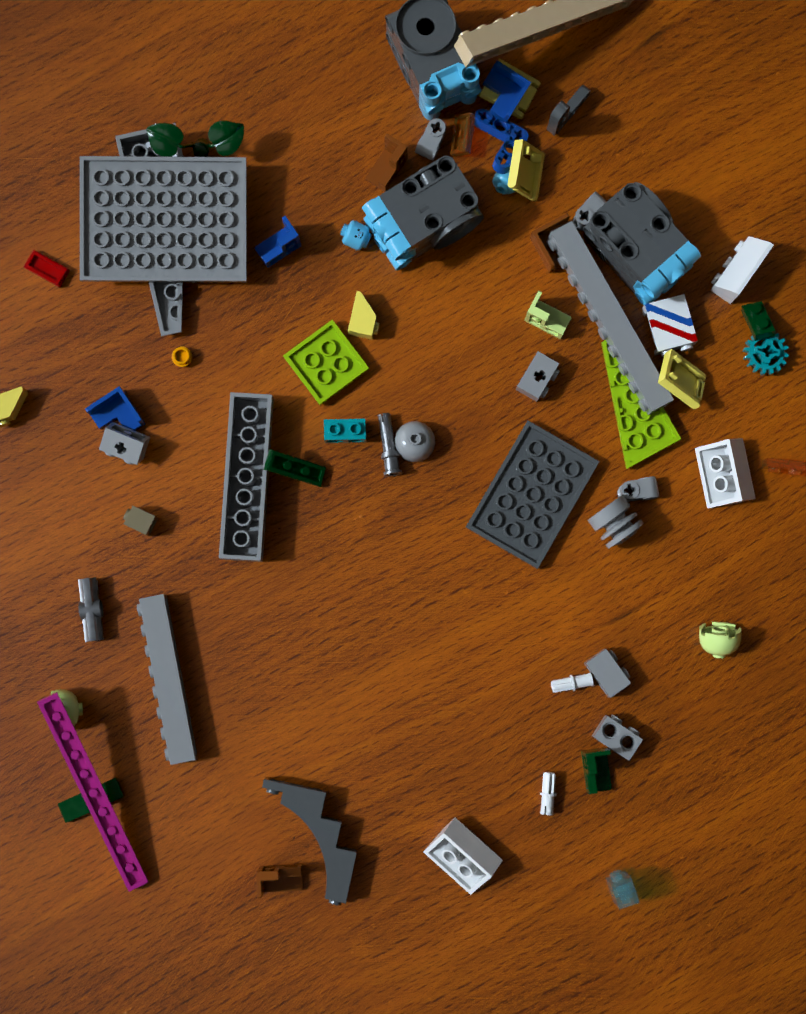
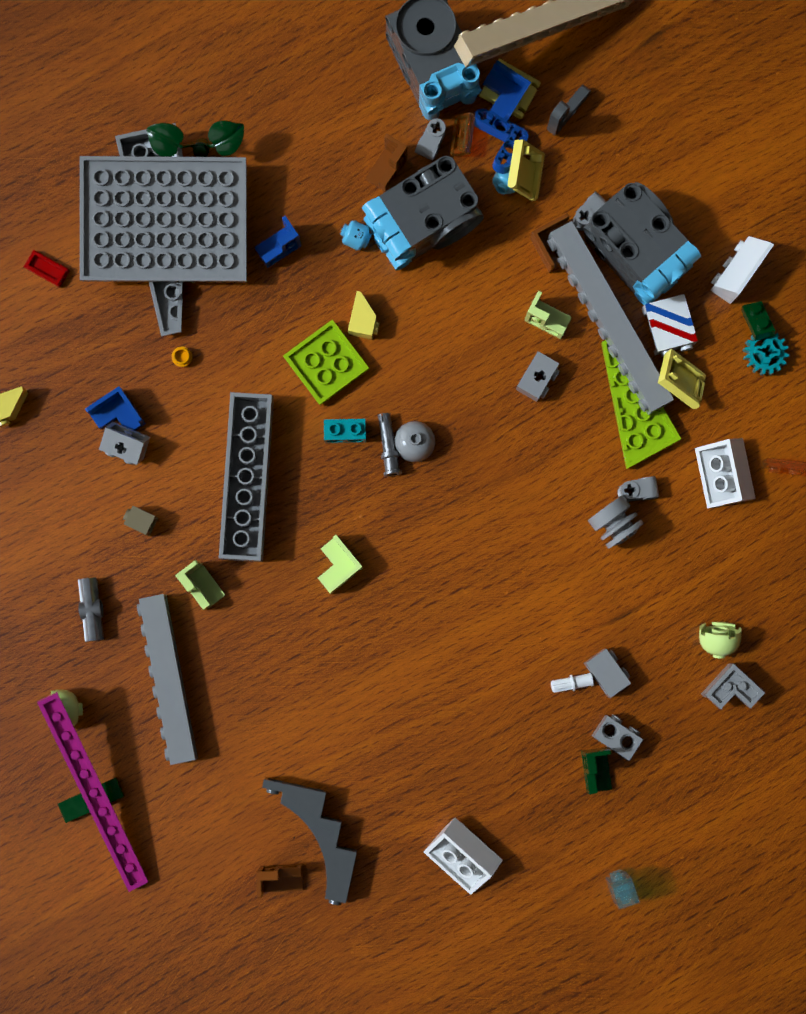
(200, 584): none -> yellowish green panel
(294, 468): dark green tile -> none
(343, 567): none -> yellowish green panel
(532, 494): dark grey plate -> none
(548, 793): white axle -> none
(732, 682): none -> light grey panel

